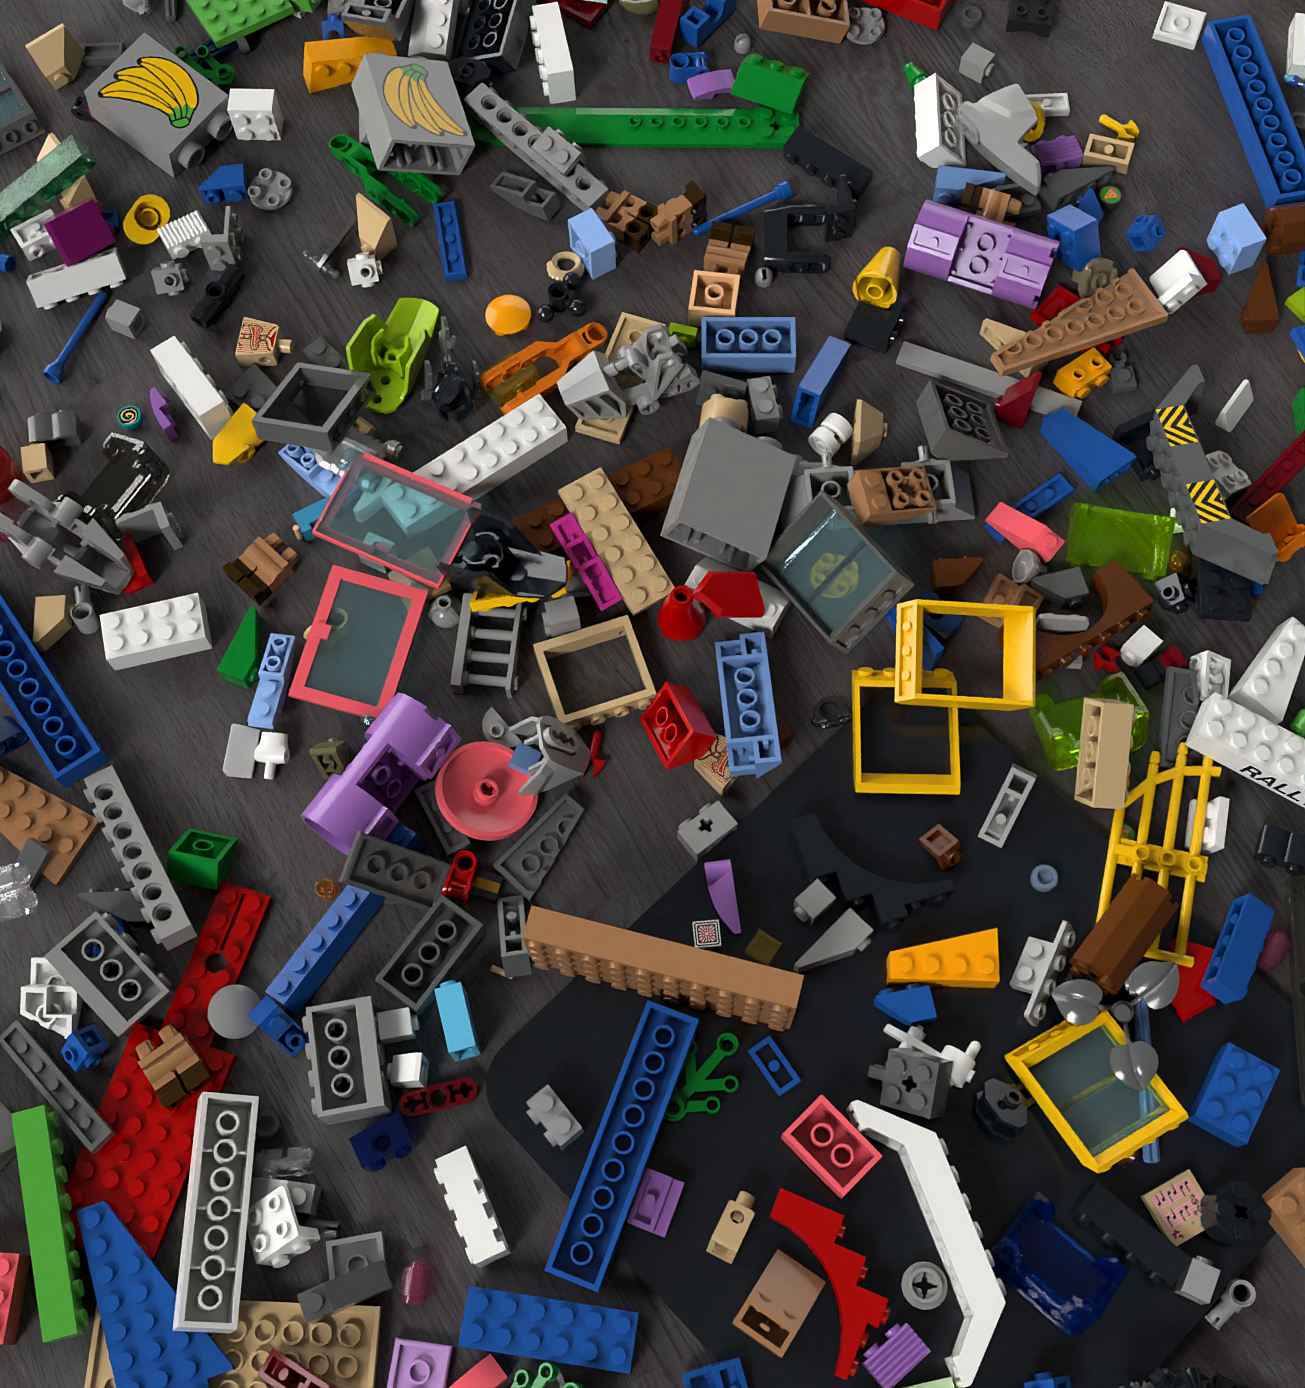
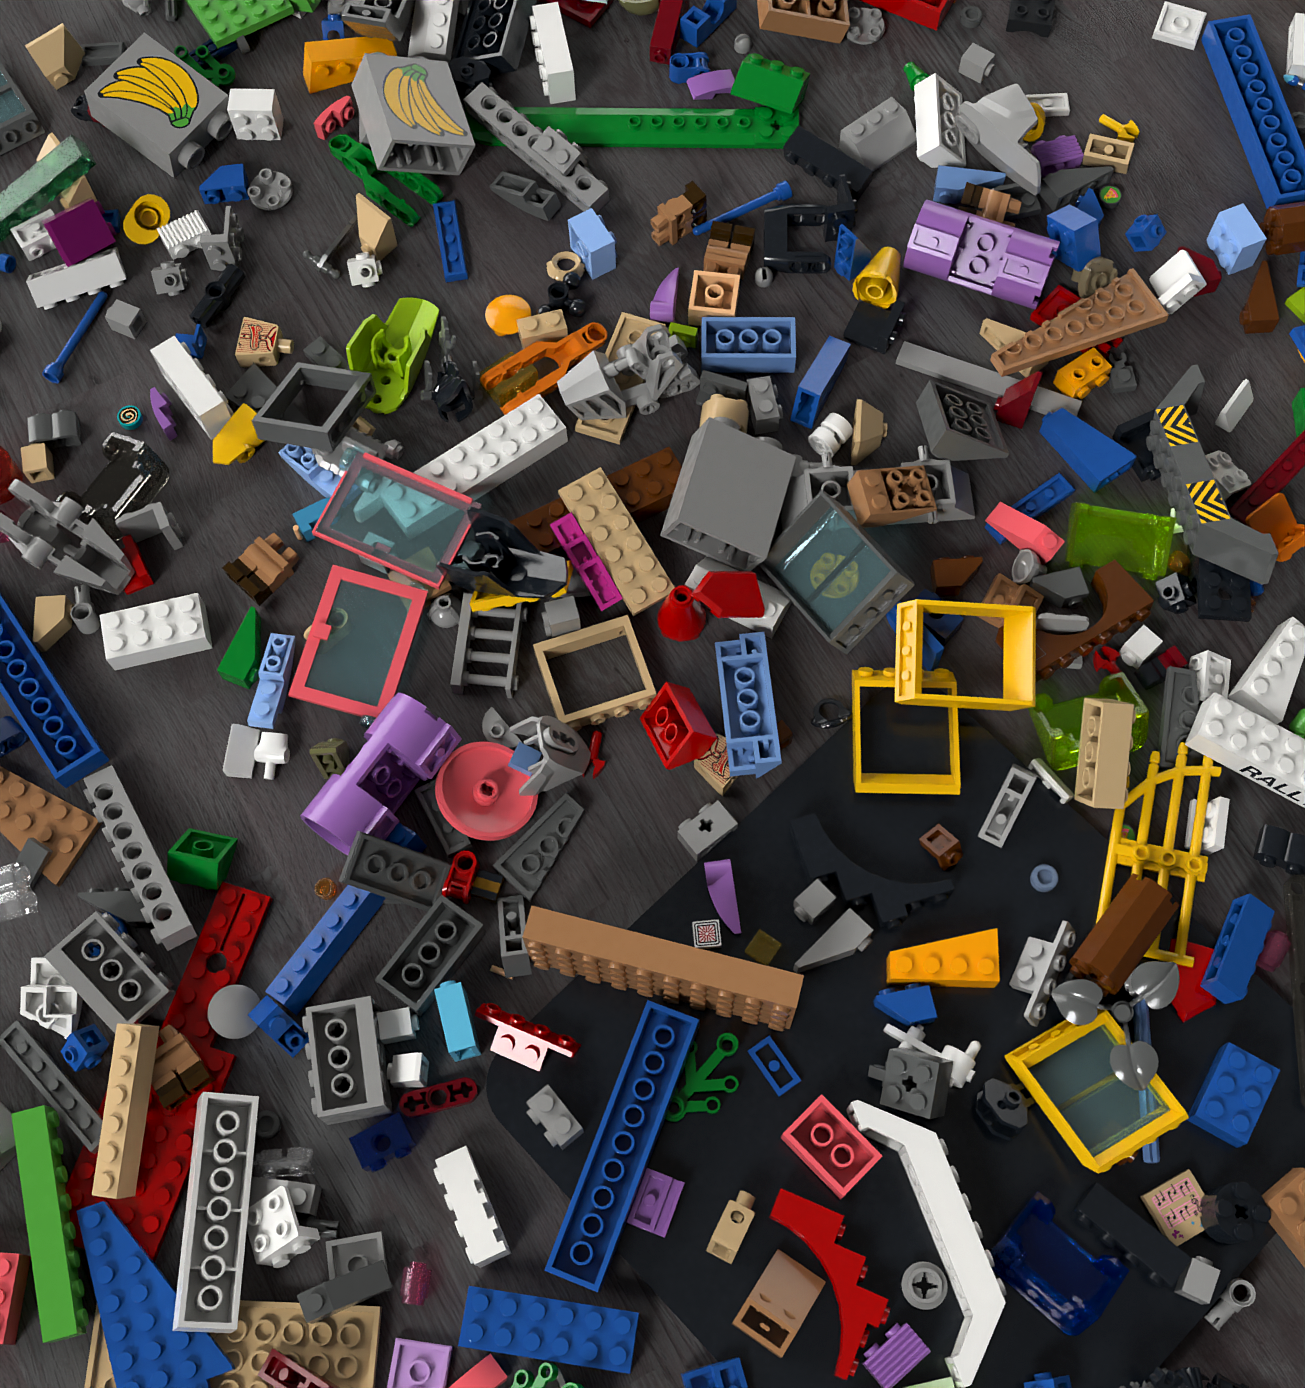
(125, 1110): none -> tan brick
(195, 342): none -> blue bracket
(336, 114): none -> coral slope
(524, 1040): none -> bracket
(542, 327): none -> tan brick
(628, 219): hips -> none
(664, 302): none -> medium lavender piece
(850, 254): none -> blue slope
(878, 135): none -> light grey slope
(1051, 780): none -> white slope

